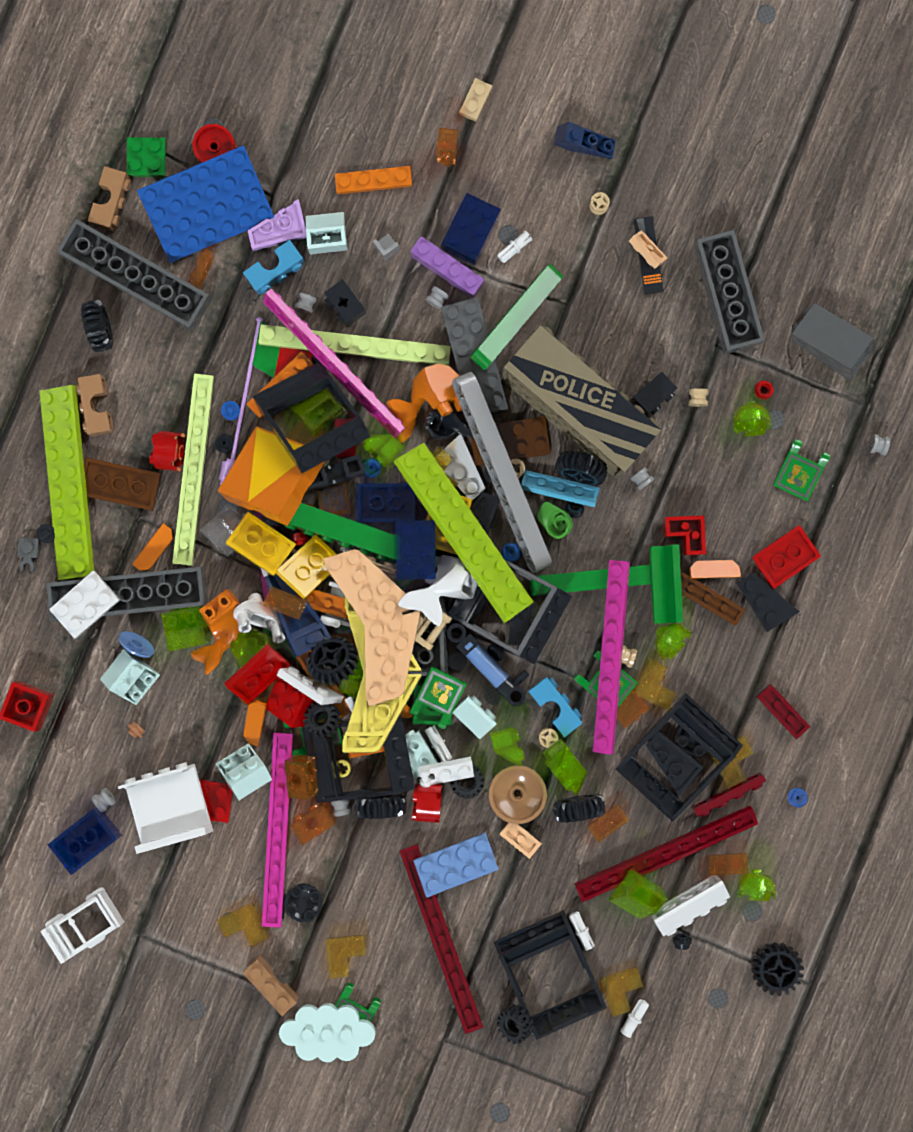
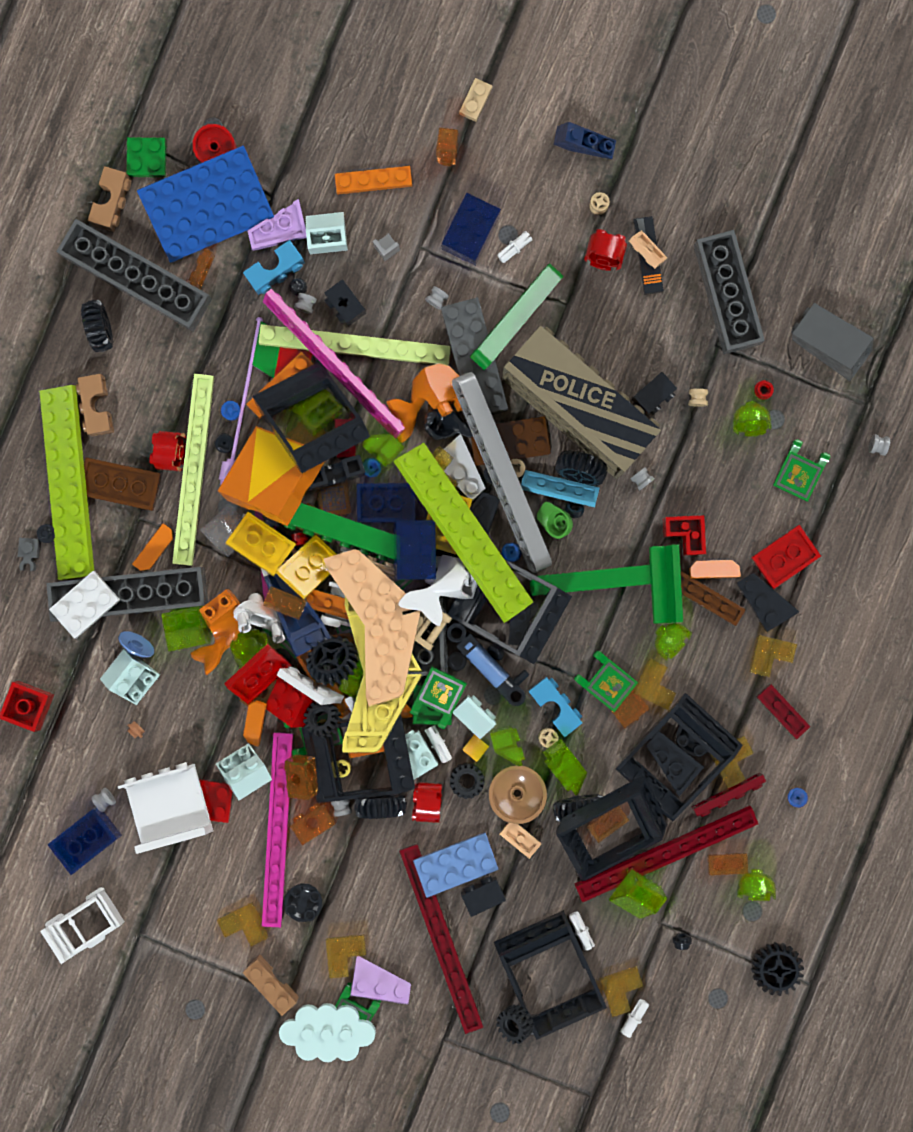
(298, 286): none -> black piece
(378, 984): none -> lavender wing
(445, 771): white plate -> none
(447, 267): medium lavender brick -> none
(475, 748): none -> light orange slope
(483, 896): none -> black brick
(605, 250): none -> red brick
(611, 656): dark pink plate -> none
(628, 656): tan wheel -> none
(646, 812): none -> black window
(690, 904): white slope -> none
(769, 649): none -> clear yellow plate

